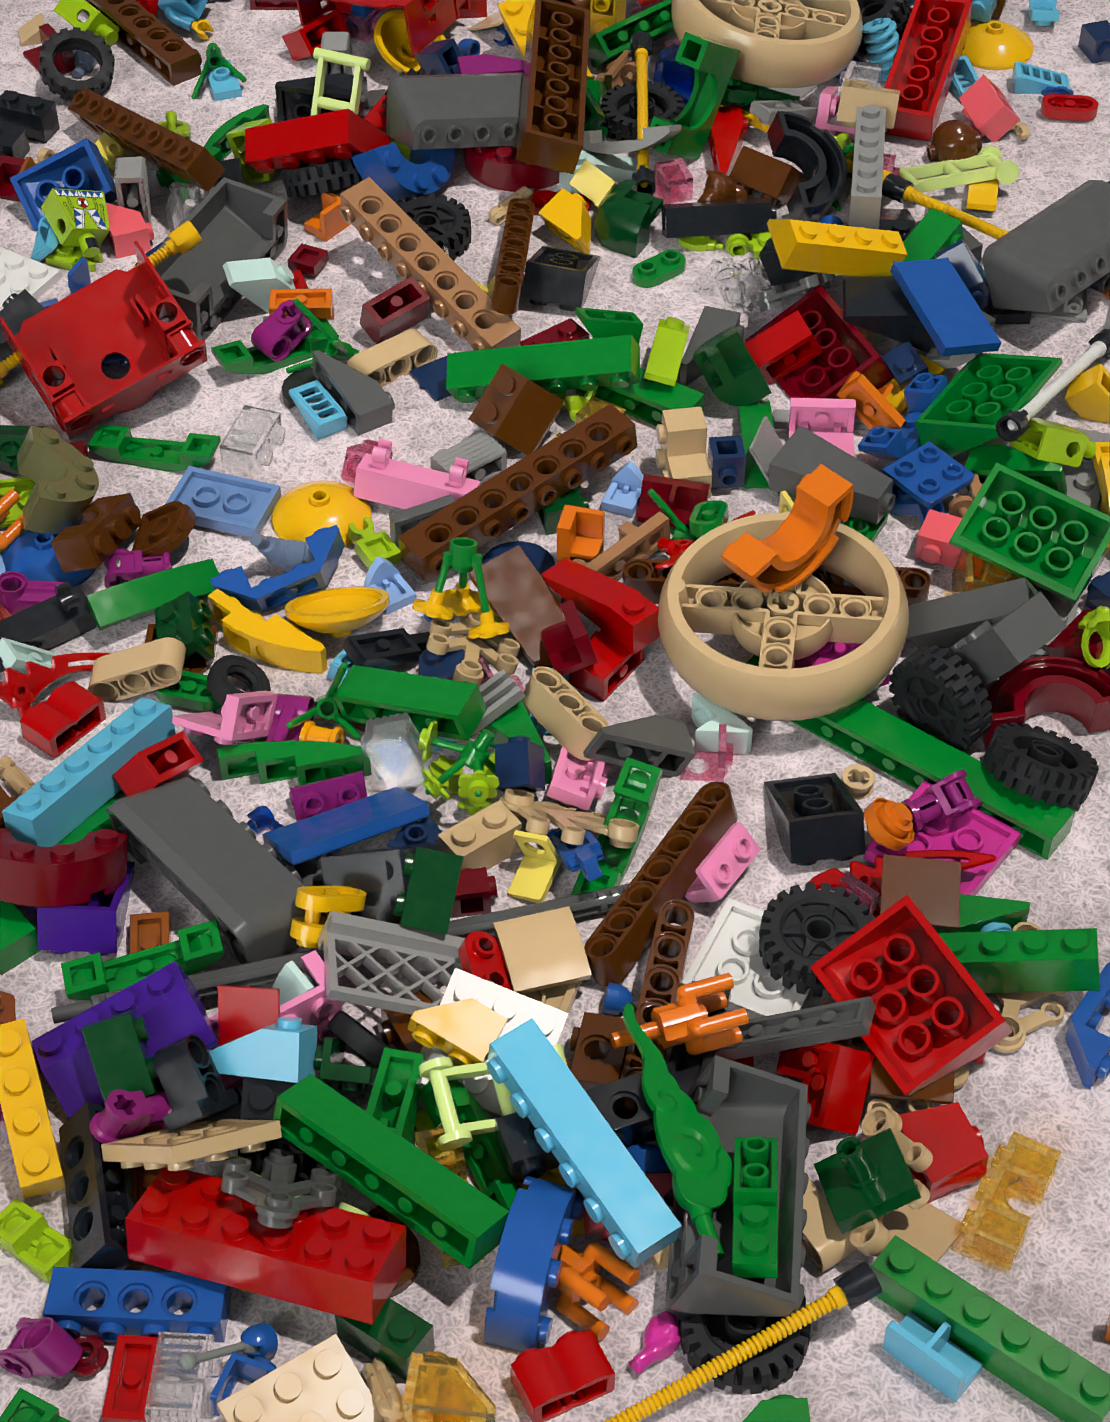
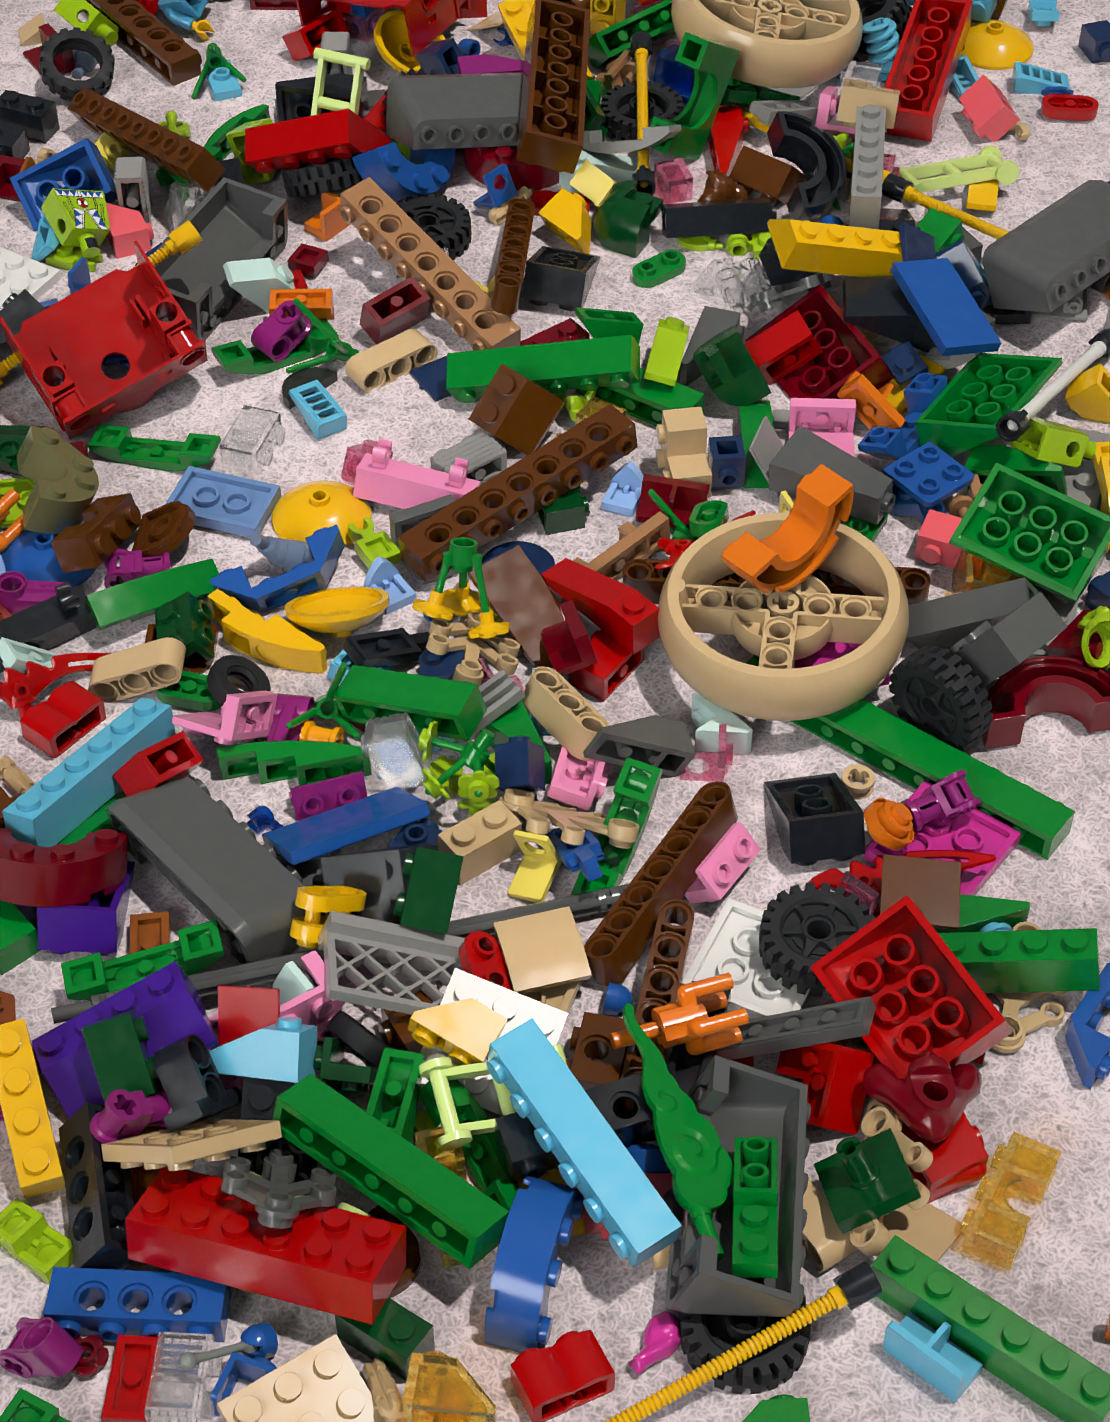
(357, 394): dark grey slope -> none
(474, 893): dark red brick -> none
(496, 197): none -> blue bracket
(580, 533): orange panel -> none
(582, 1280): orange plant -> none
(916, 243): none -> dark blue piece
(929, 1096): none -> dark red head
(953, 142): reddish brown plant -> none
(1040, 764): black wheel -> none

